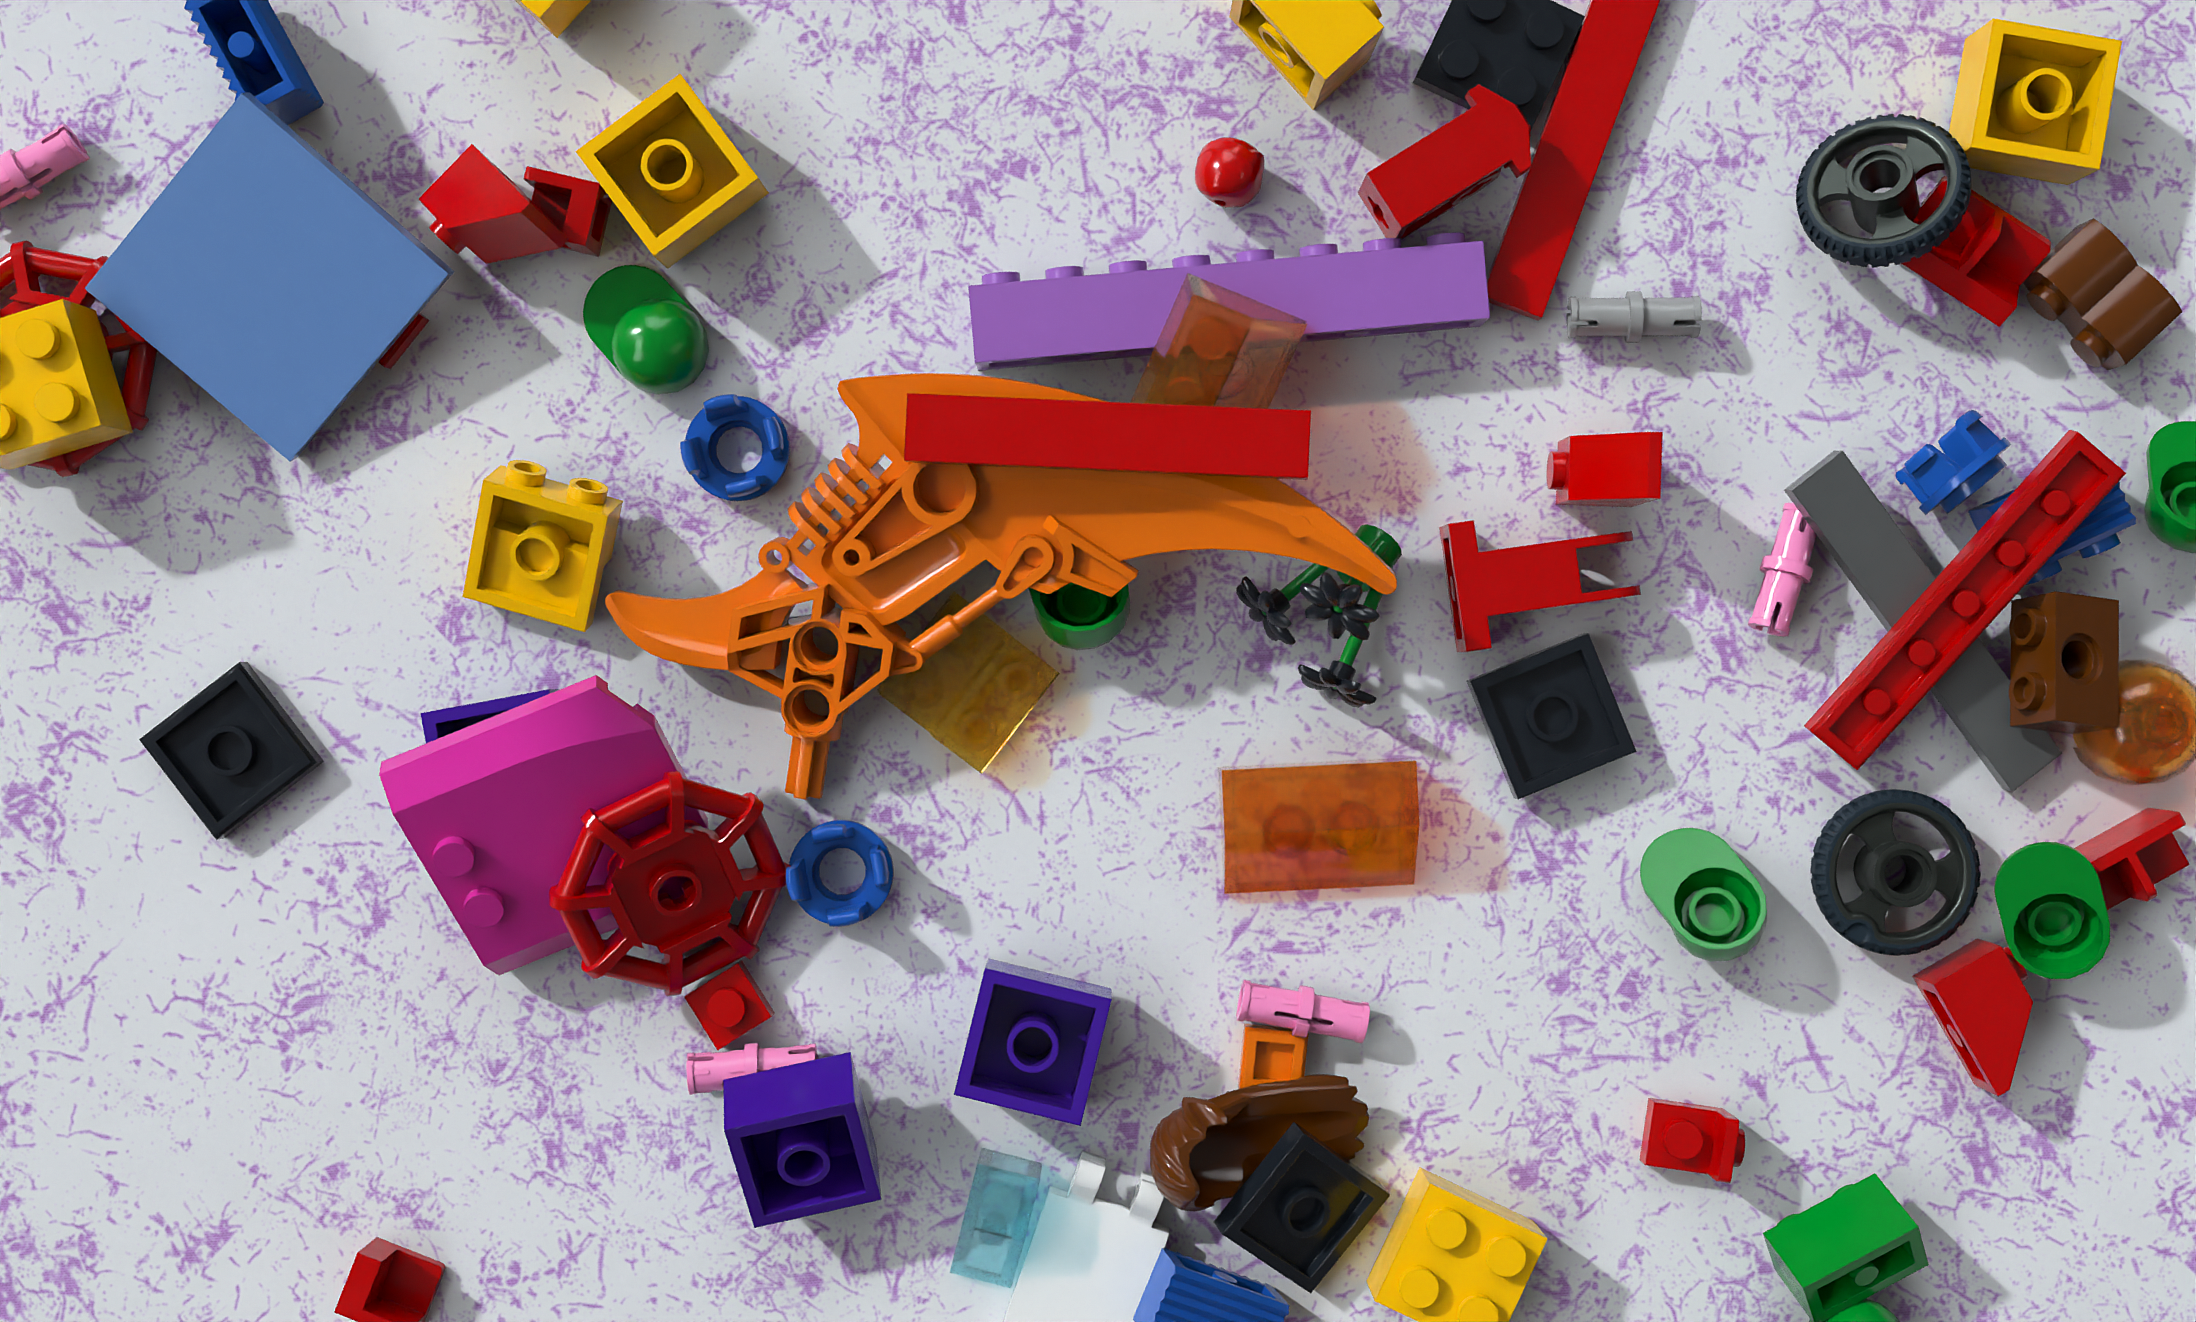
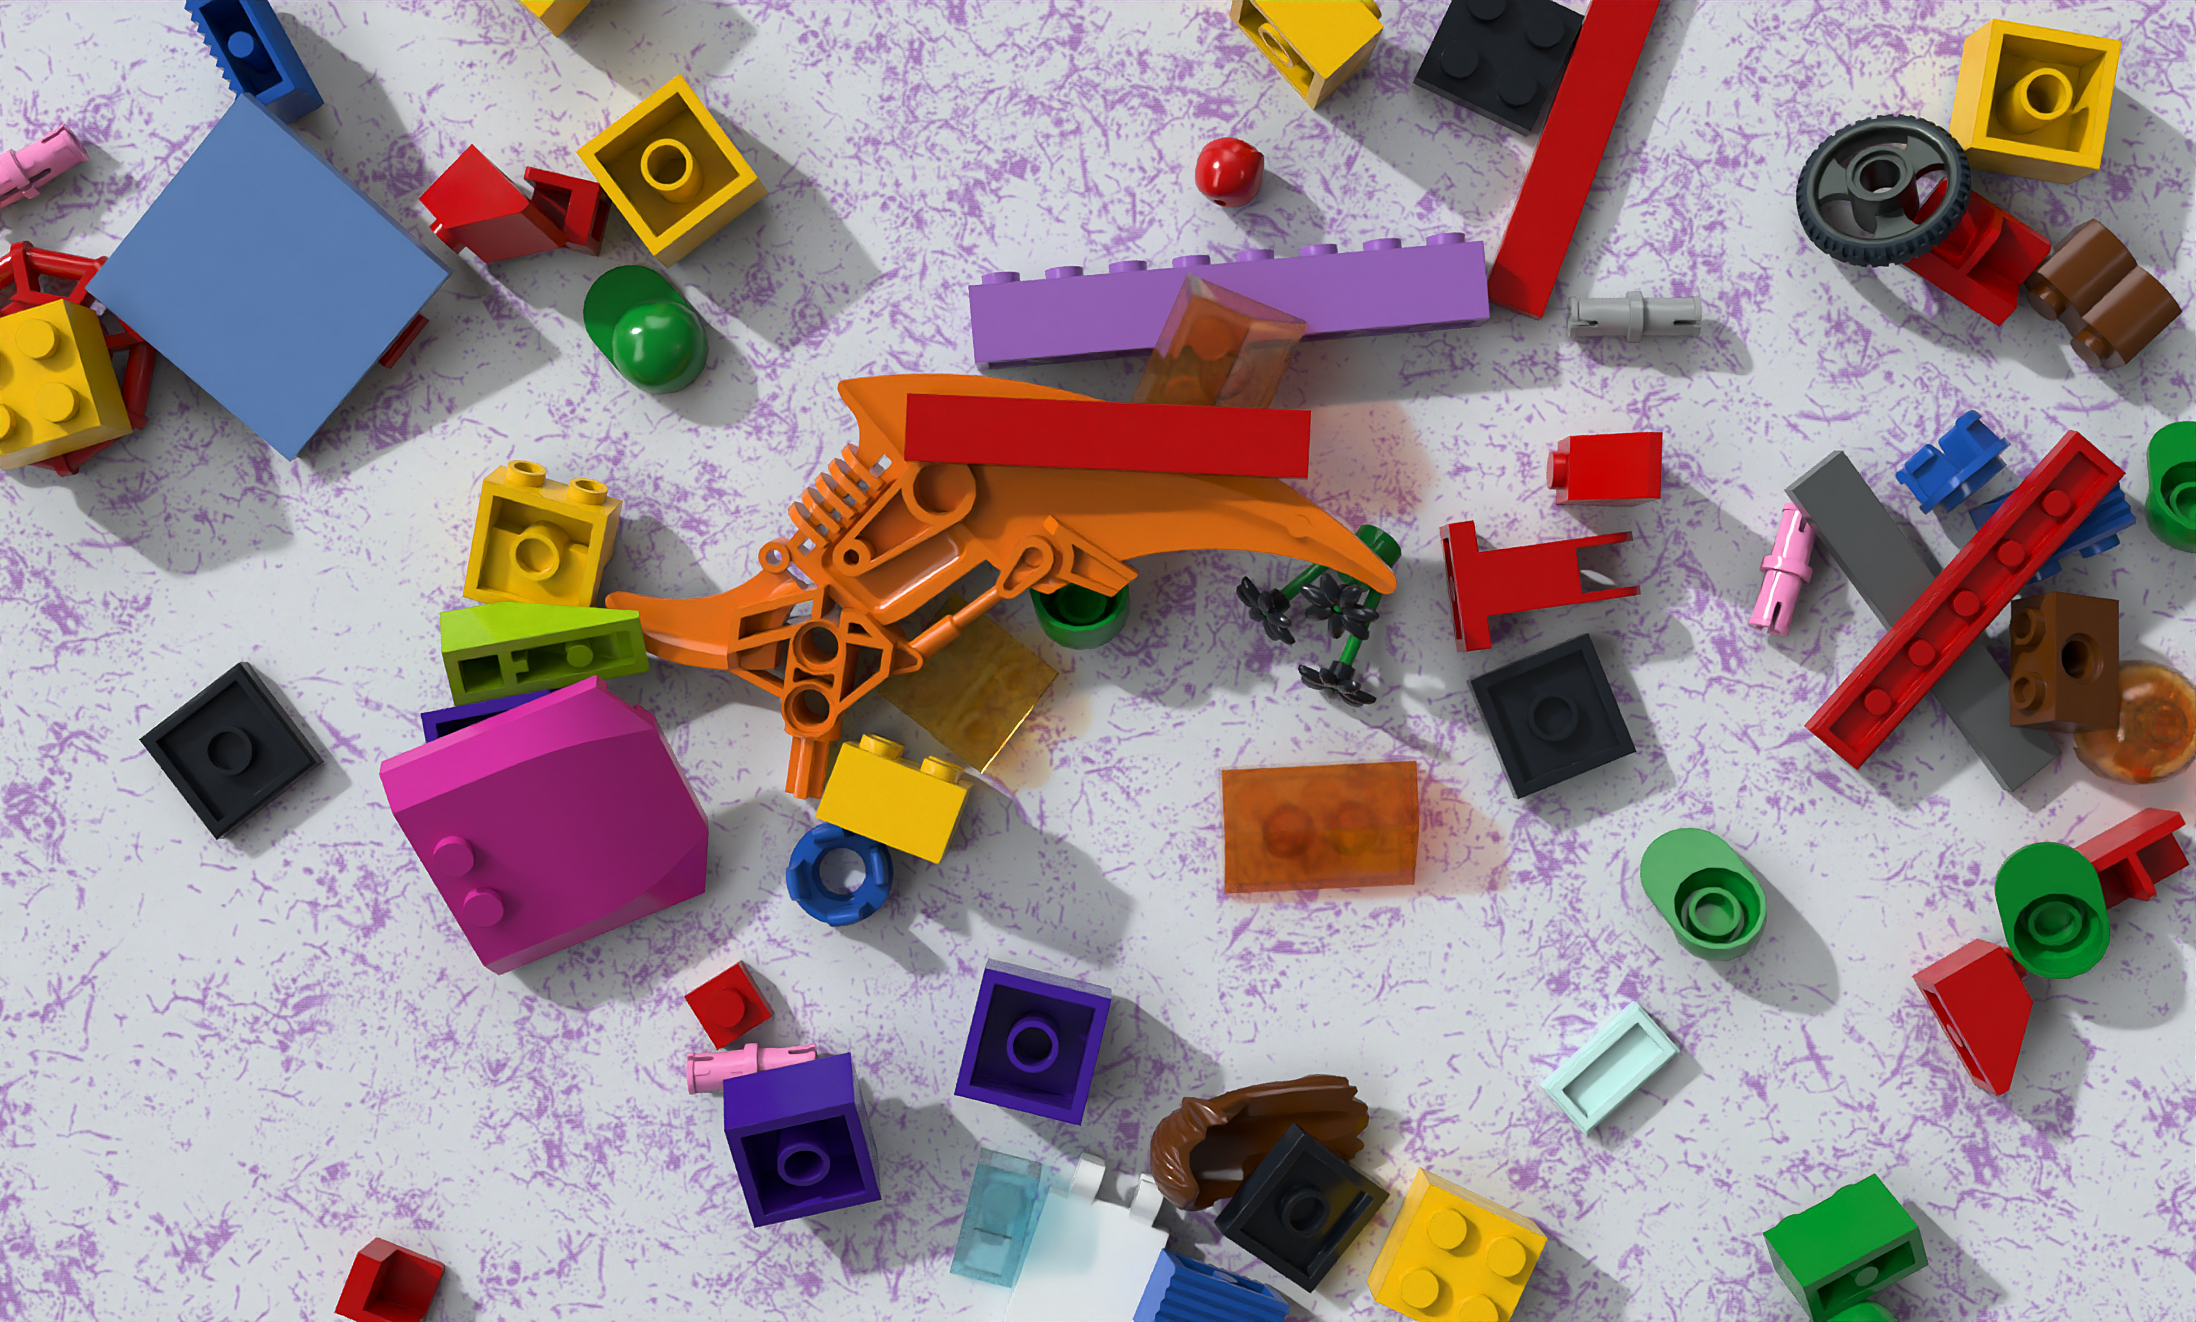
(536, 647): none -> lime slope
(651, 858): red plate -> none
(703, 435): blue piece -> none
(895, 797): none -> yellow brick
(1271, 1055): orange tile -> none
(1303, 1011): bright pink pin -> none
(1448, 164): red piece -> none
(1609, 1067): none -> light aqua tile
(1692, 1139): red bracket -> none
(1864, 918): pearl dark grey wheel -> none

